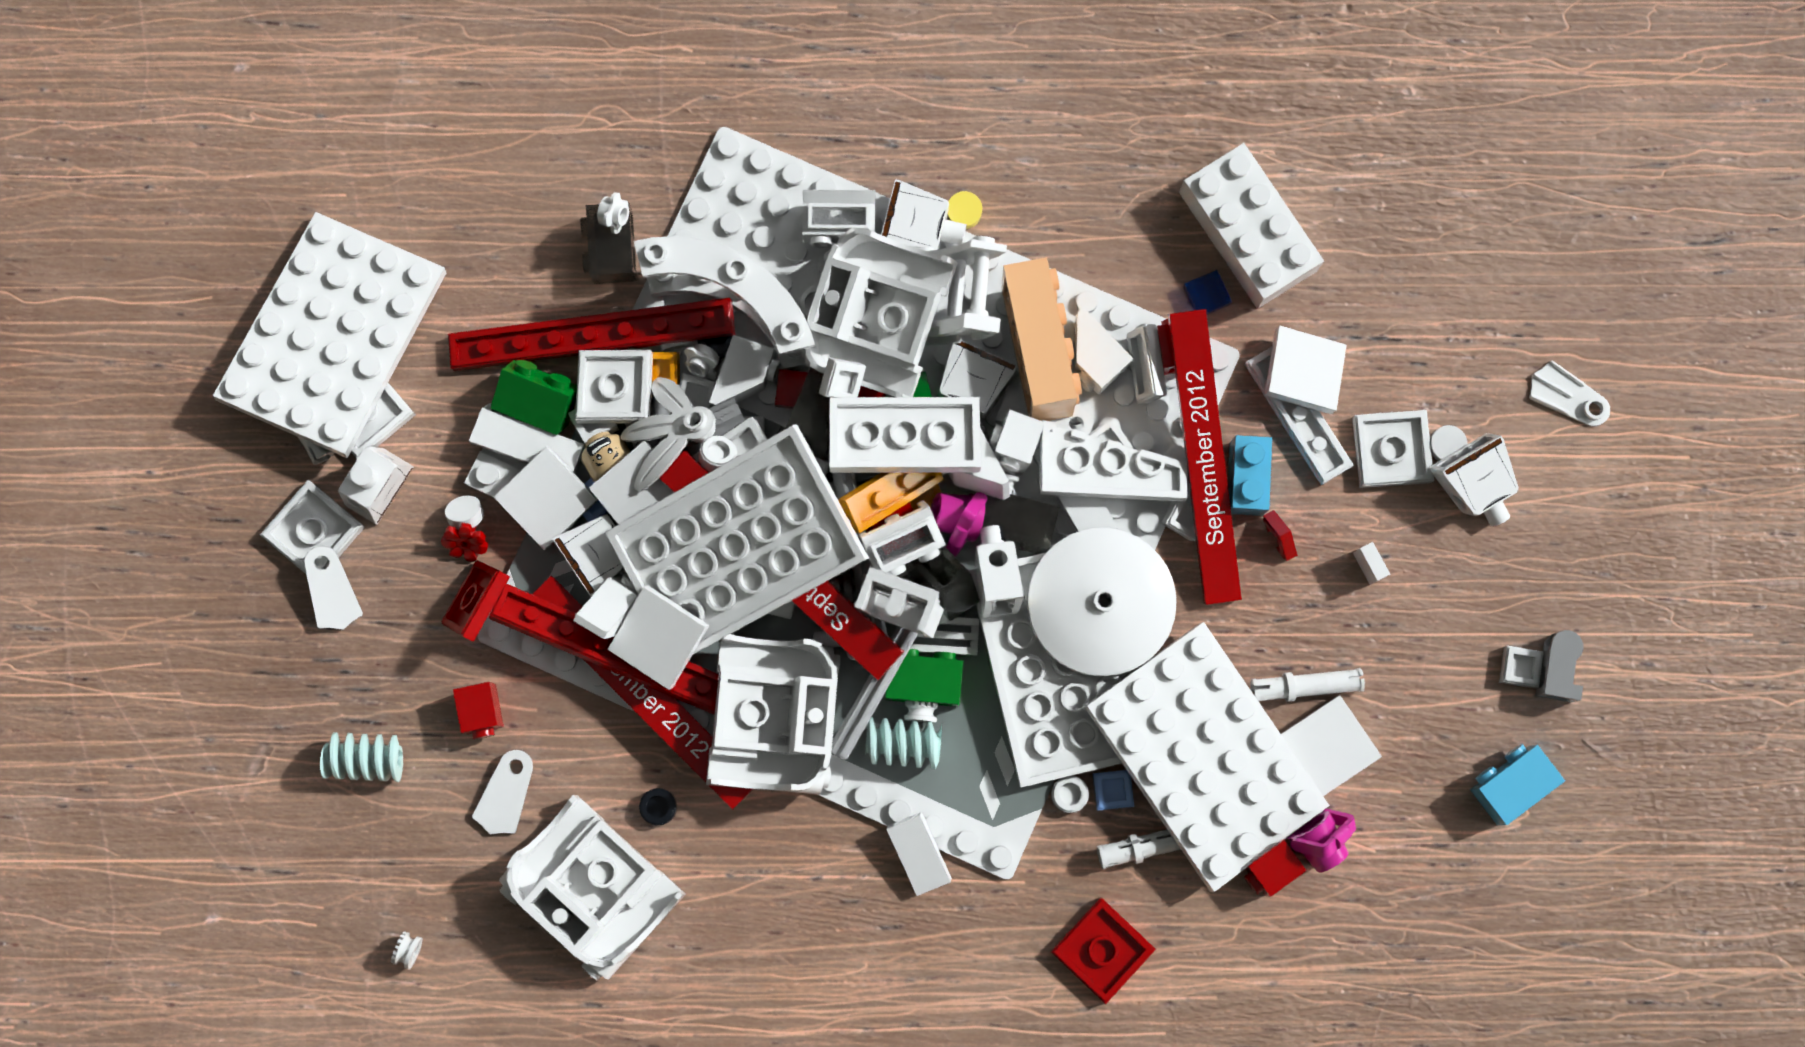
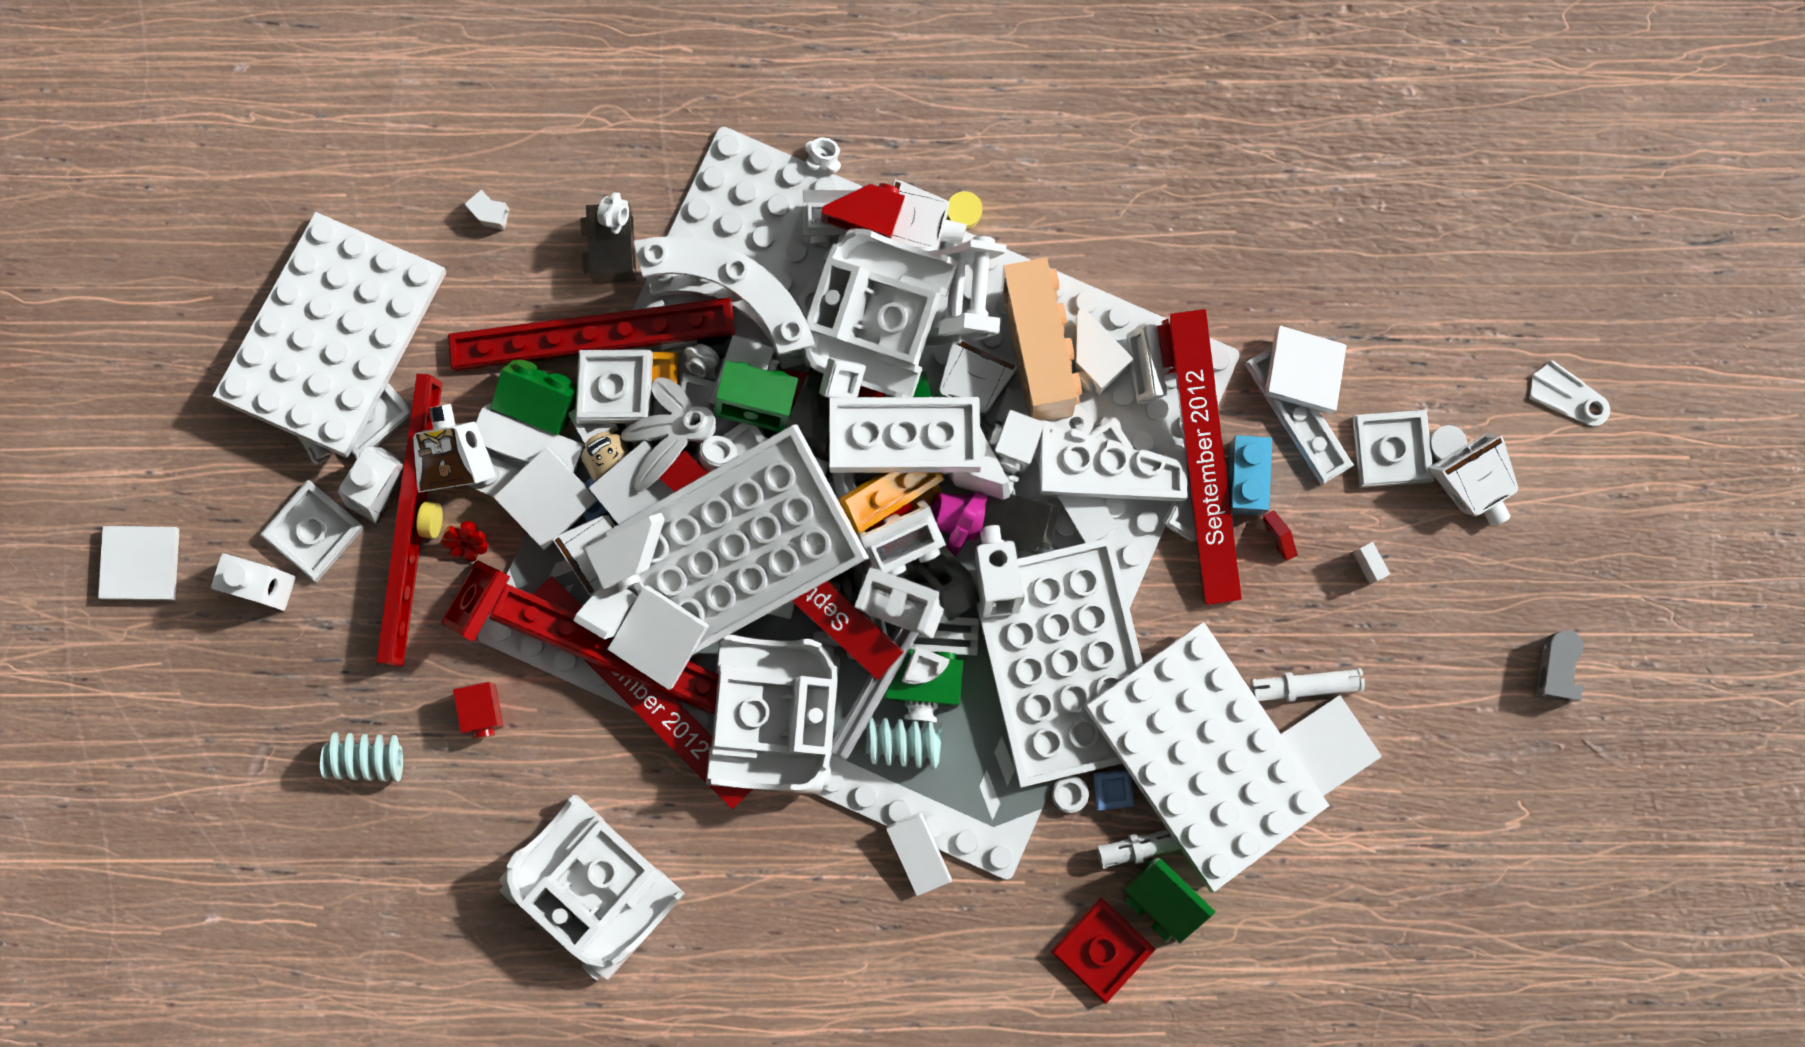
(138, 563): none -> white tile
(251, 581): none -> white torso
(330, 591): white piece -> none
(406, 538): none -> red tile
(407, 951): white bush -> none
(429, 520): none -> light yellow tile
(450, 453): none -> torso
(464, 510): white tile -> none
(488, 212): none -> white piece
(504, 795): white piece -> none
(626, 552): none -> white slope
(658, 806): black tile -> none
(755, 396): none -> green brick
(823, 155): none -> white plate
(866, 208): none -> red slope
(924, 667): none -> white tile
(1067, 610): white dish -> none
(1166, 901): none -> green slope
(1207, 292): clear blue tile -> none
(1250, 225): white brick -> none
(1274, 870): red brick -> none
(1321, 840): dark pink piece -> none
(1516, 784): medium azure brick -> none
(1521, 667): white tile -> none

